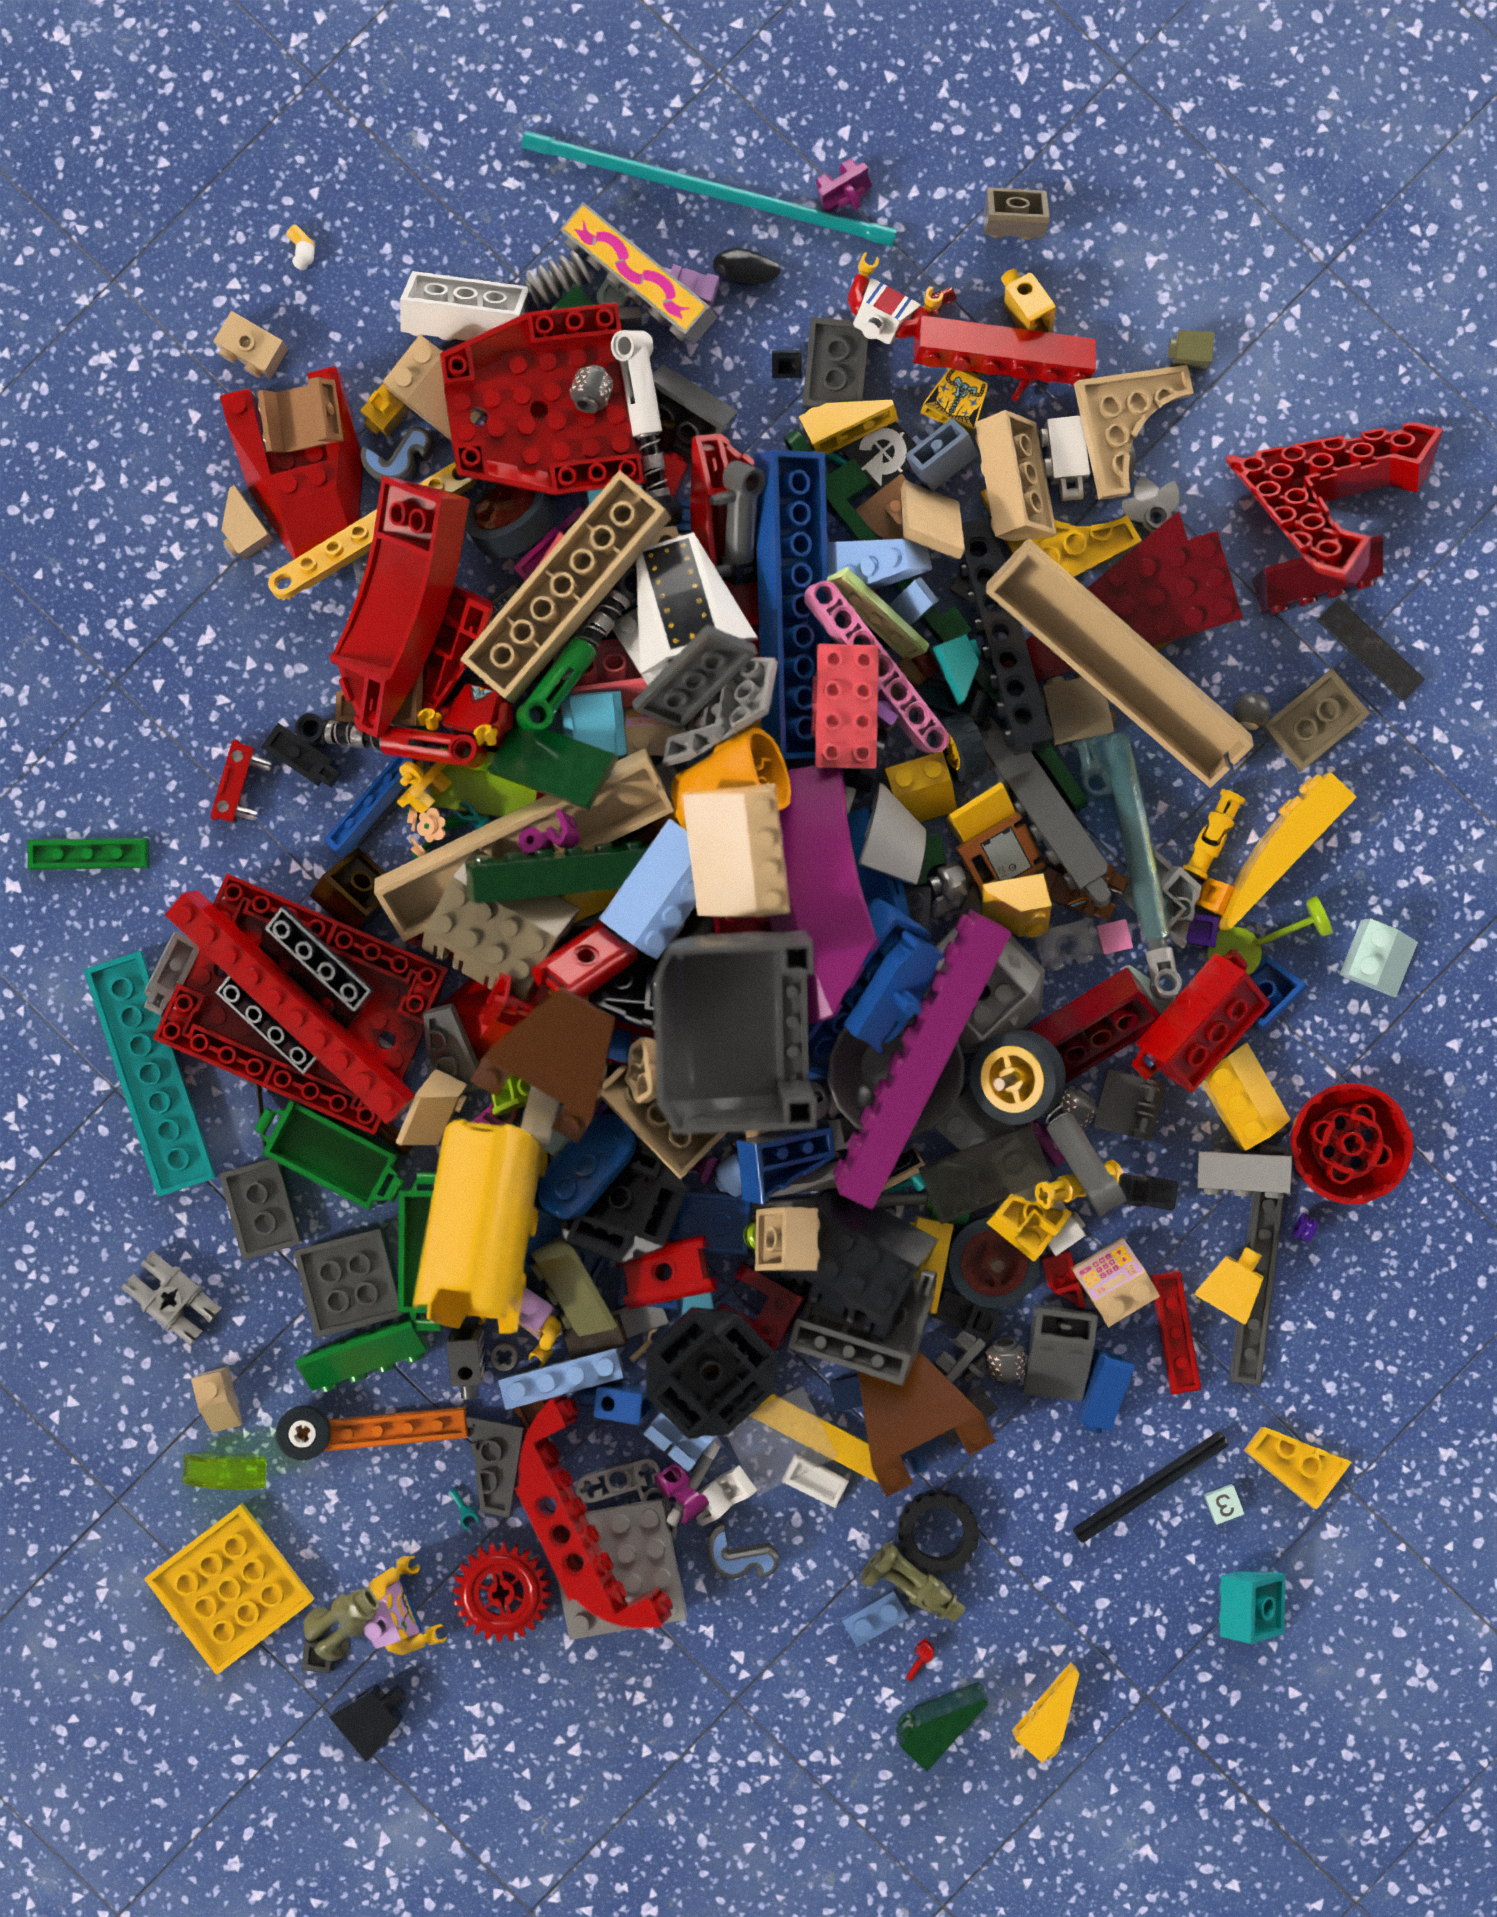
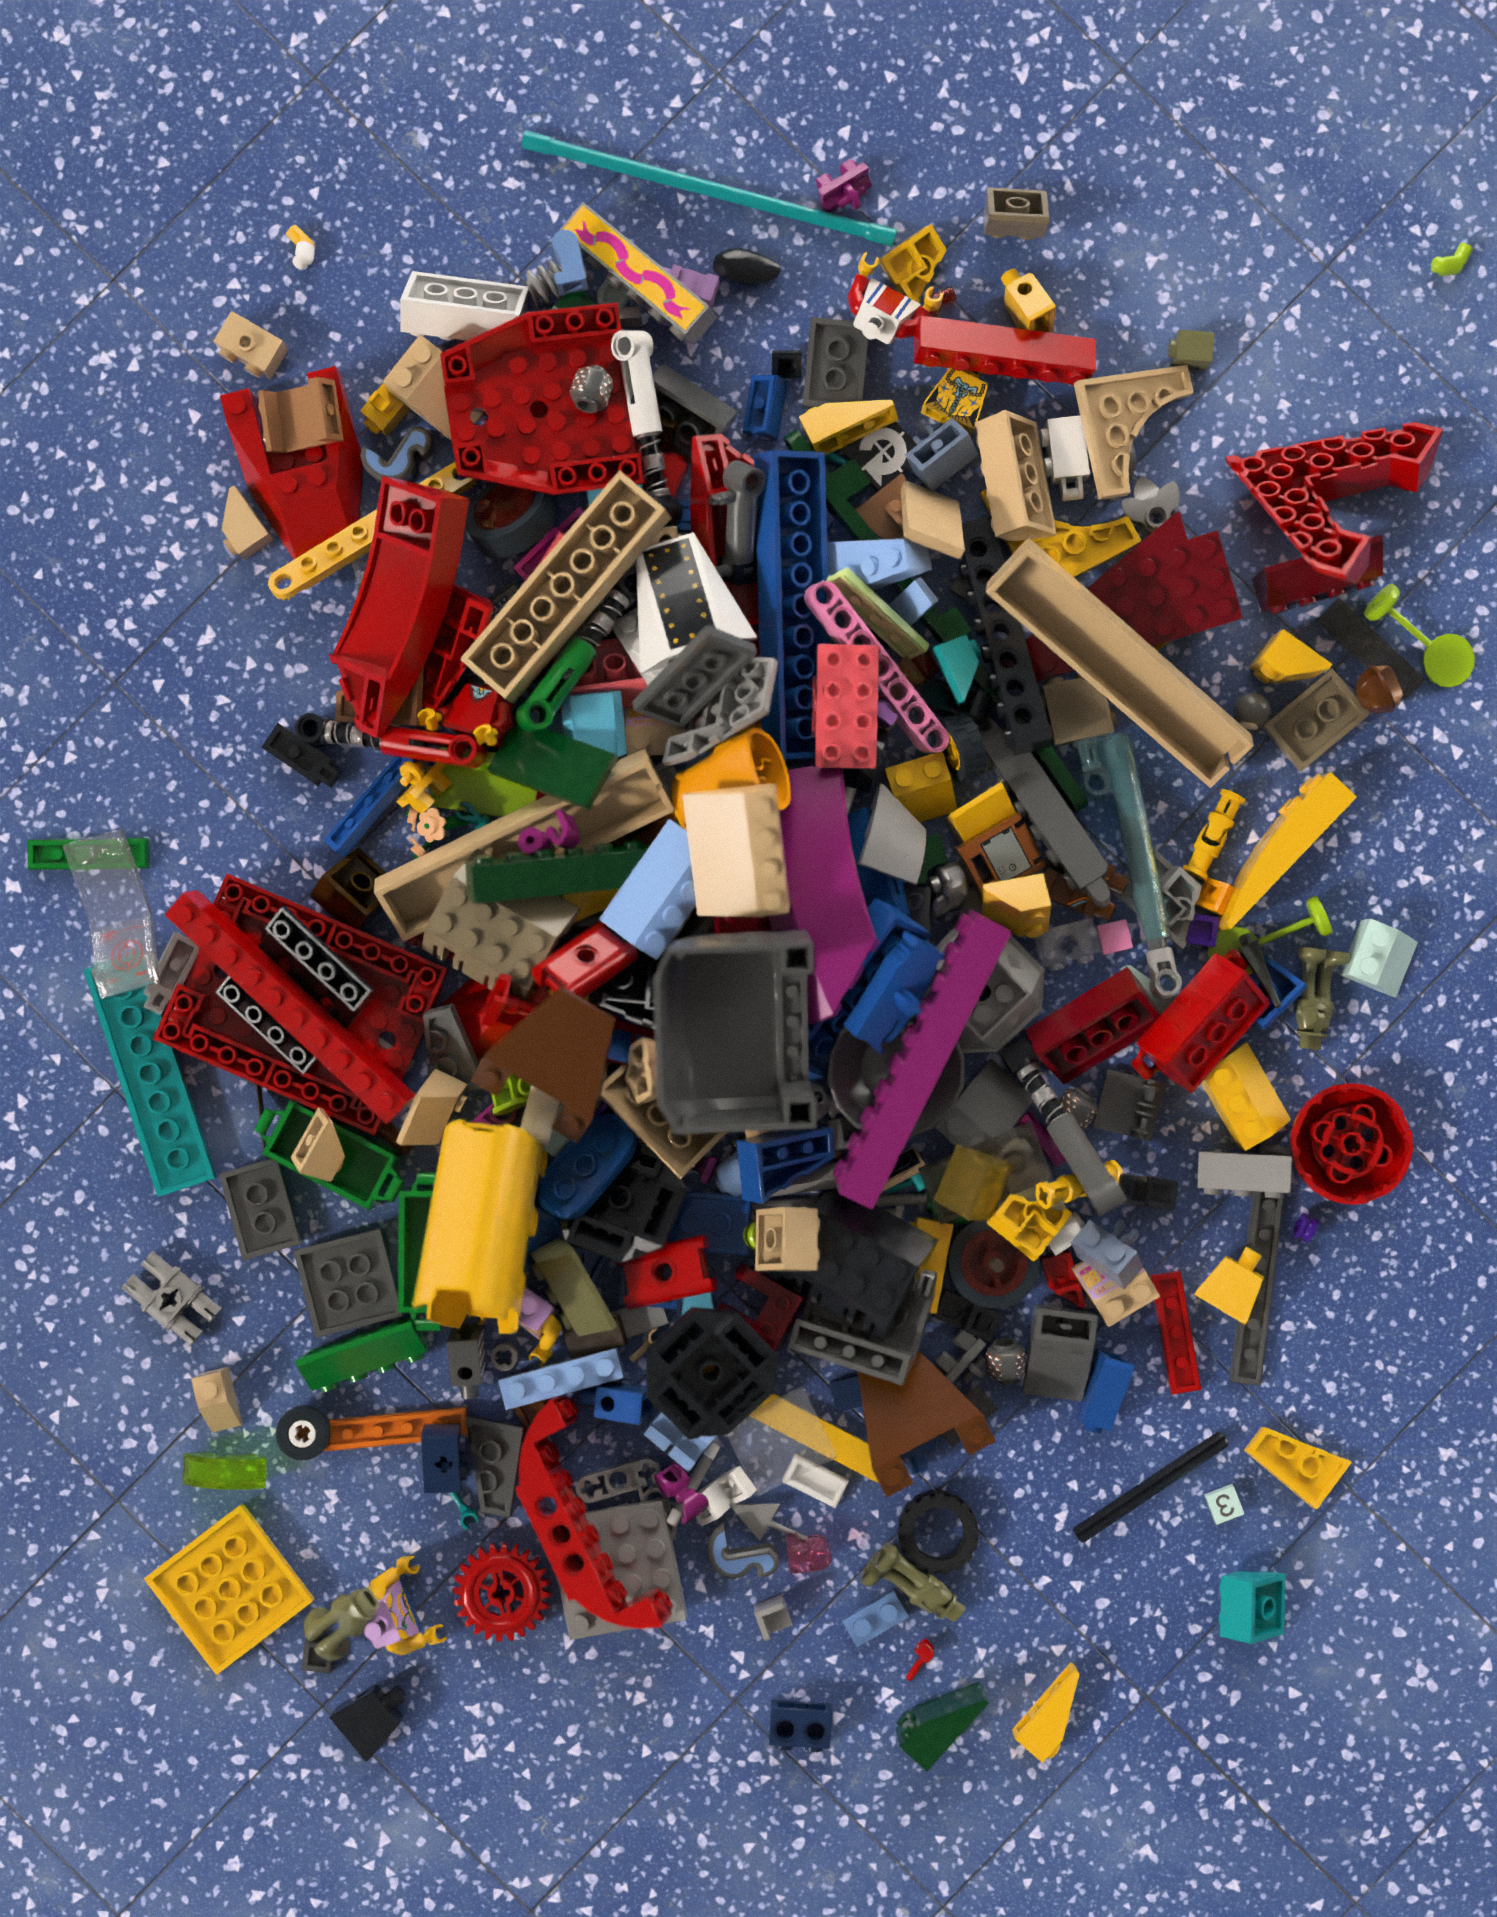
(116, 912): none -> clear windscreen
(233, 783): red piece -> none
(319, 1149): none -> tan slope
(438, 1442): none -> dark blue brick
(569, 255): none -> medium blue leg
(759, 1517): none -> light grey piece
(765, 406): none -> blue slope
(772, 1615): none -> light grey panel
(801, 1716): none -> dark blue brick
(807, 1554): none -> clear pink leg
(913, 262): none -> yellow slope
(973, 1183): none -> clear yellow slope
(1017, 1077): wheel -> none
(1025, 382): red hand -> none
(1109, 1252): none -> sand blue brick
(1253, 956): none -> pearl dark grey piece
(1287, 660): none -> yellow slope
(1313, 1008): none -> olive piece
(1378, 689): none -> reddish brown piece
(1446, 659): none -> lime piece
(1452, 264): none -> lime arm

